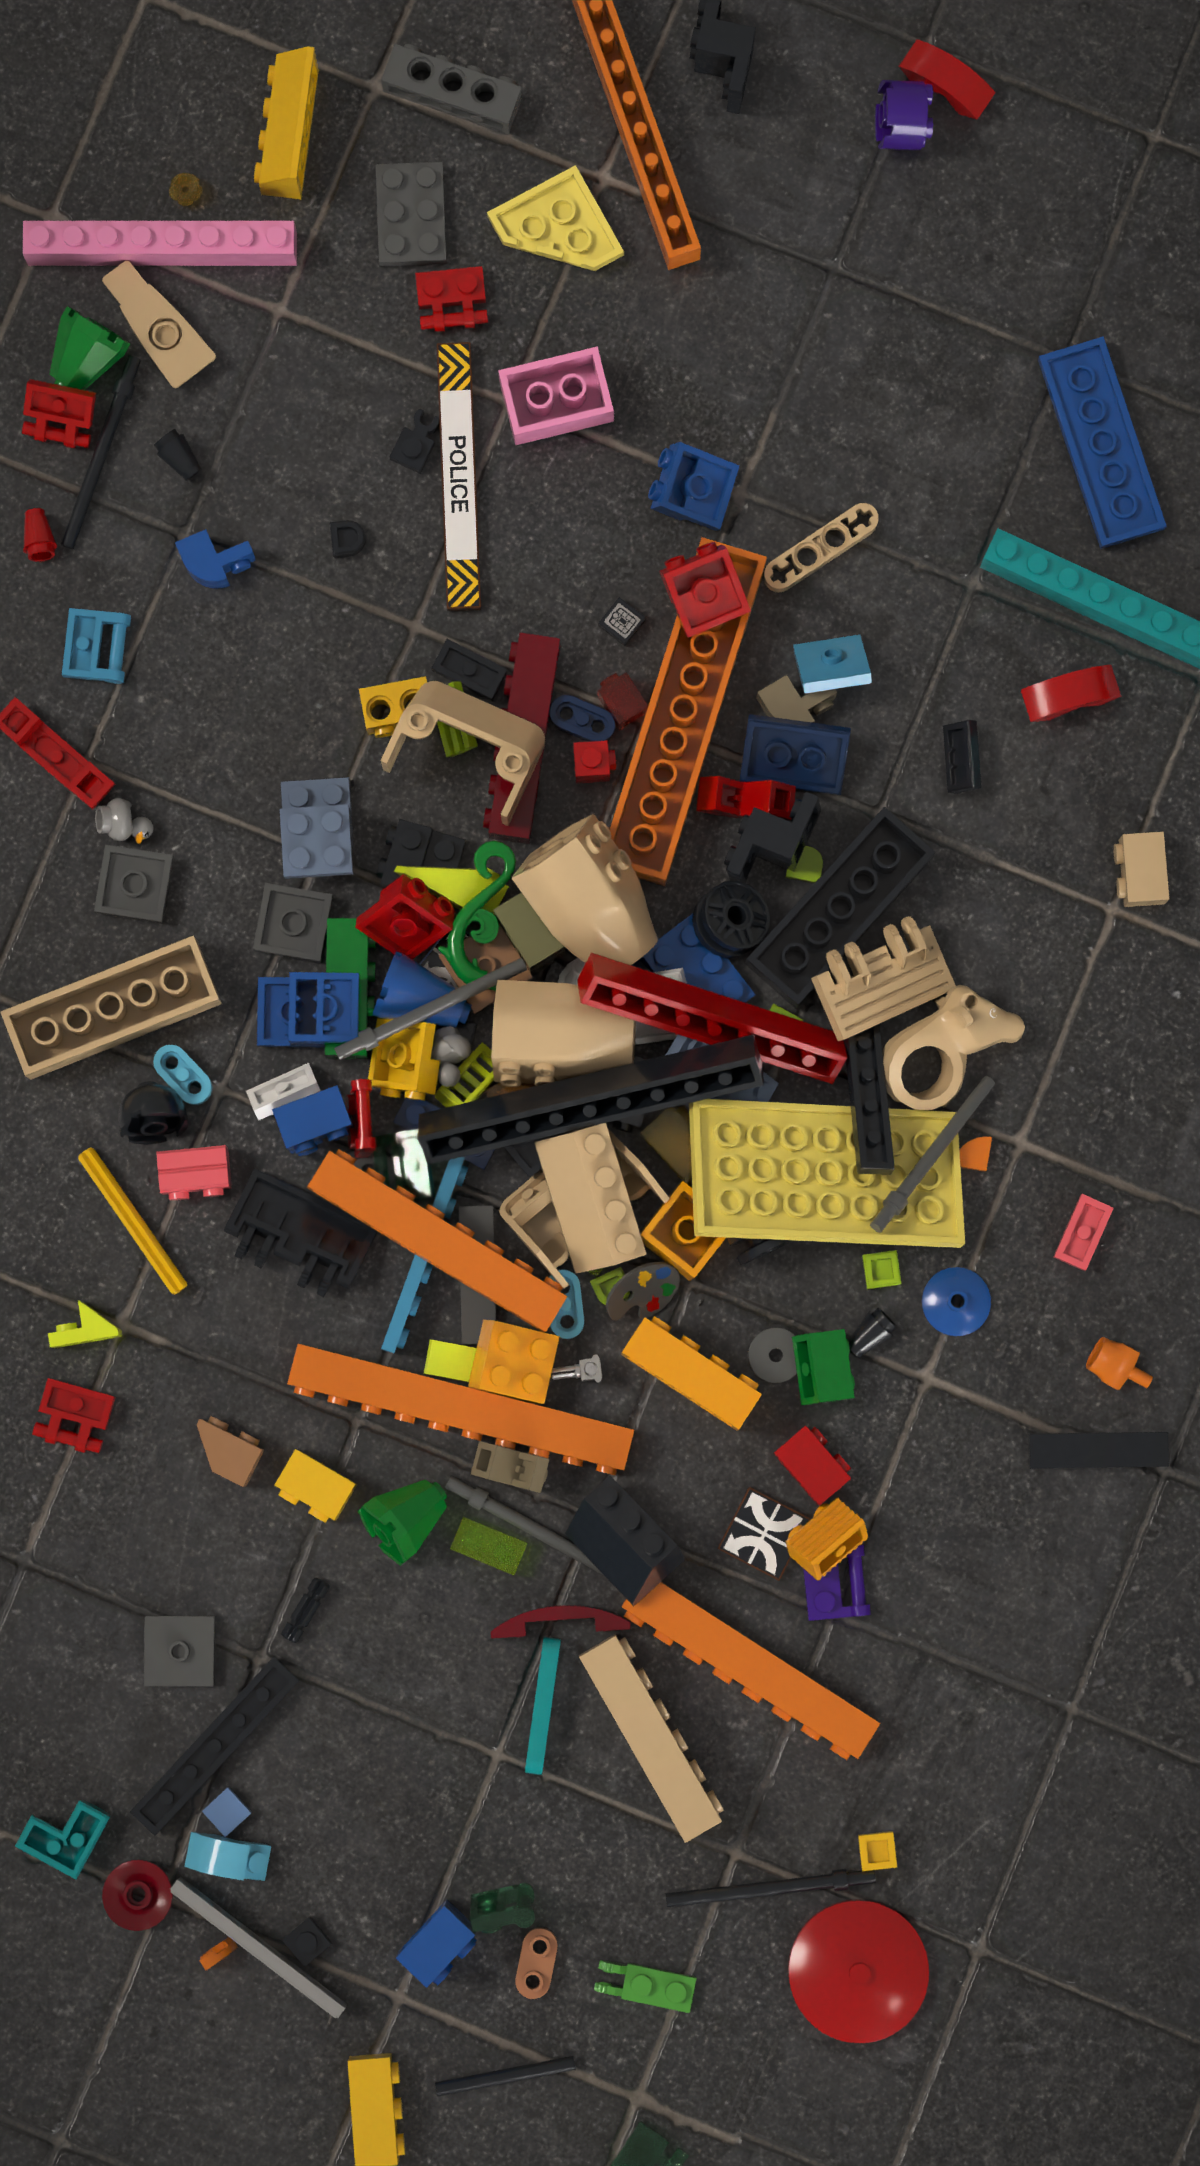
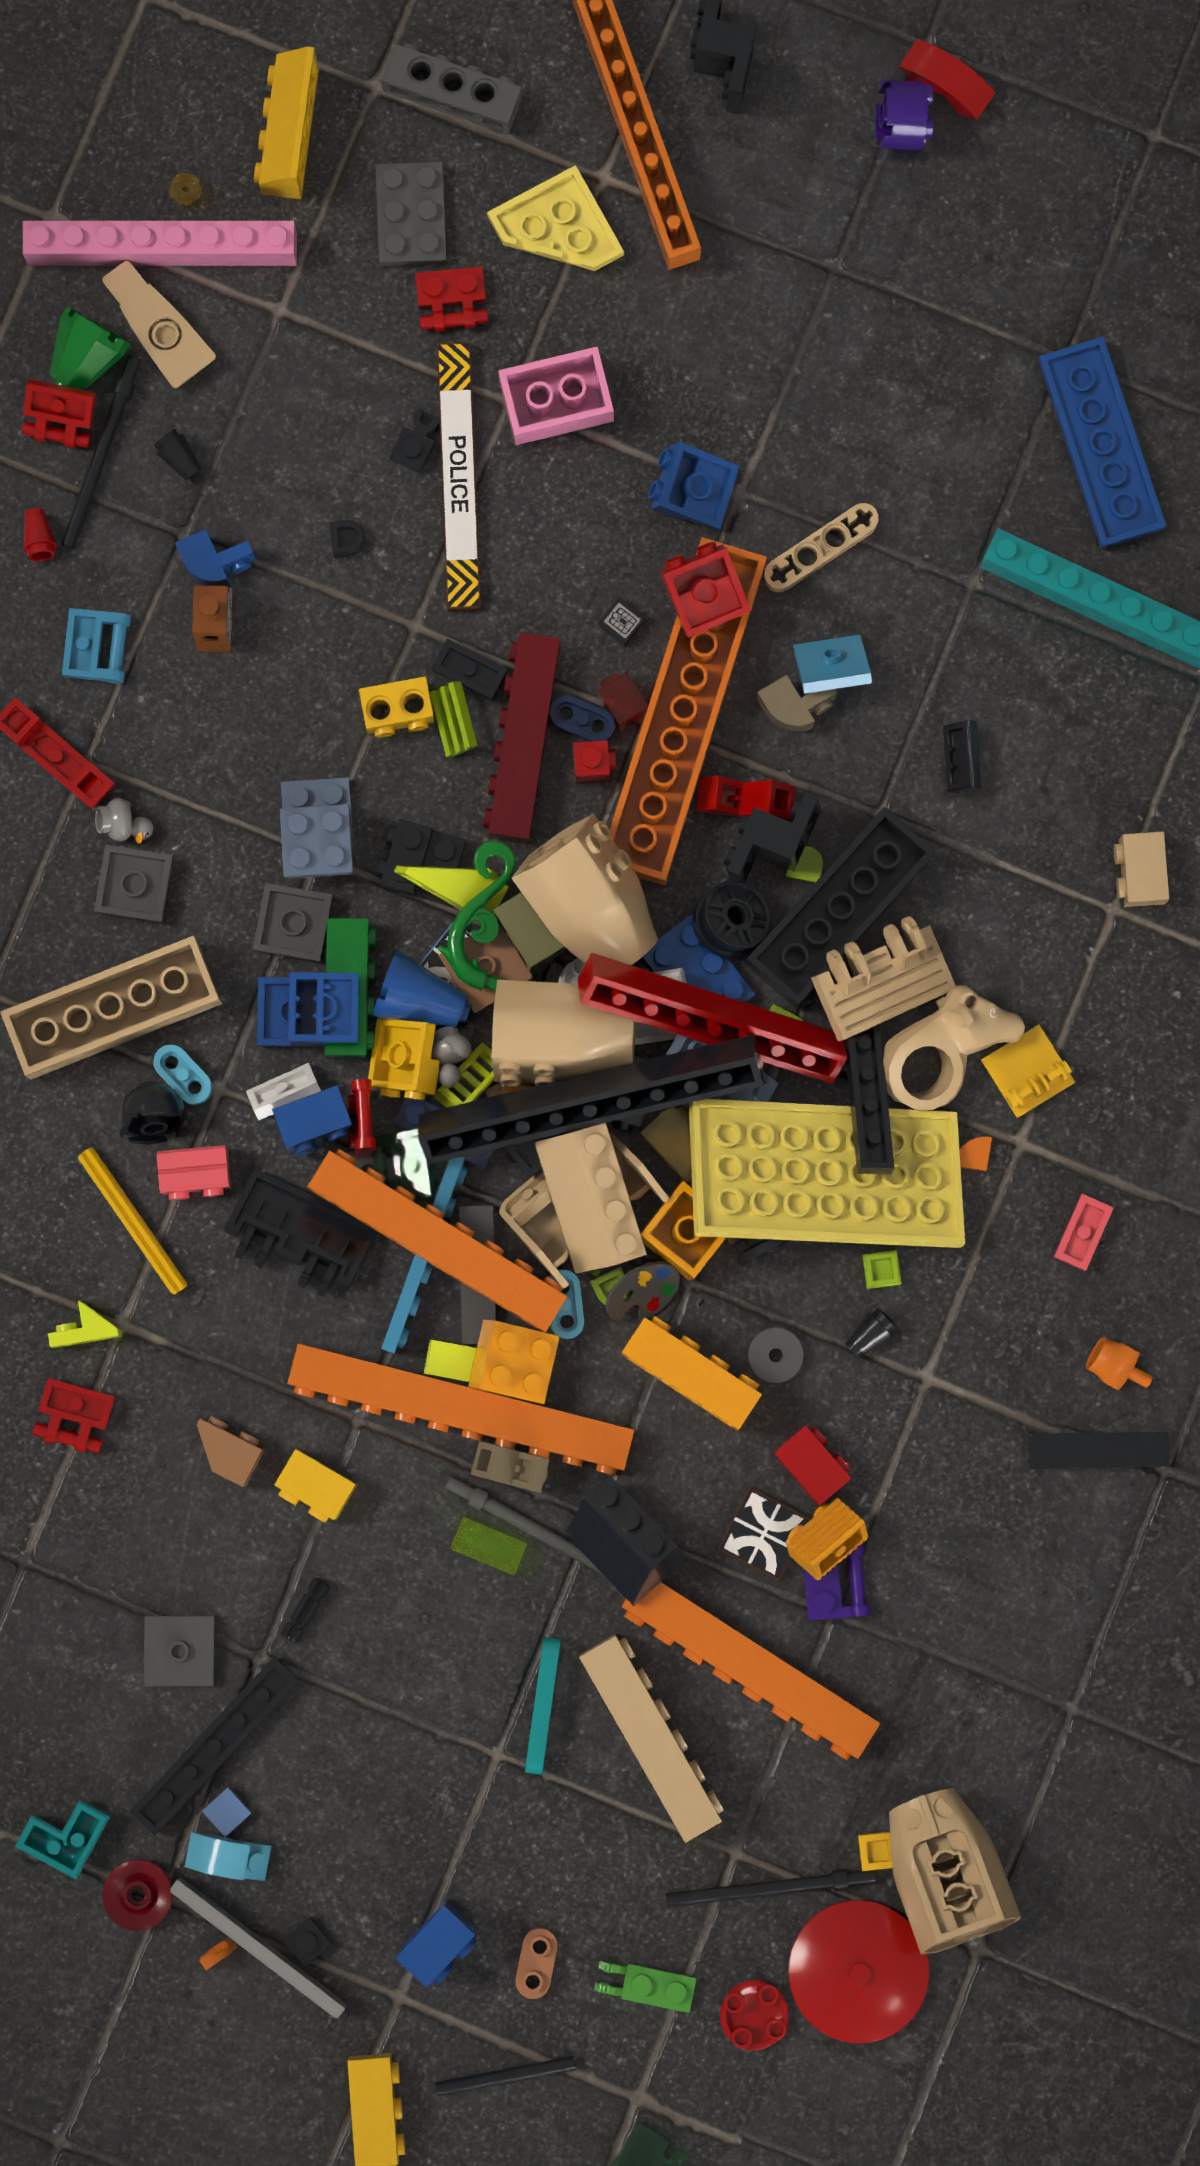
(212, 618): none -> dark orange torso
(369, 1038): dark grey bar -> none
(404, 1517): green cone -> none
(407, 917): red plate -> none
(491, 1911): clear green plate -> none
(517, 738): tan windscreen -> none
(517, 1625): dark red slope -> none
(586, 1370): piece -> none
(754, 2015): none -> red dish
(795, 753): dark blue tile -> none
(823, 1367): green brick -> none
(897, 1200): dark grey bar -> none
(938, 1305): blue dish -> none
(947, 1872): none -> tan animal
(1028, 1071): none -> yellow hinge
(1069, 692): red brick -> none

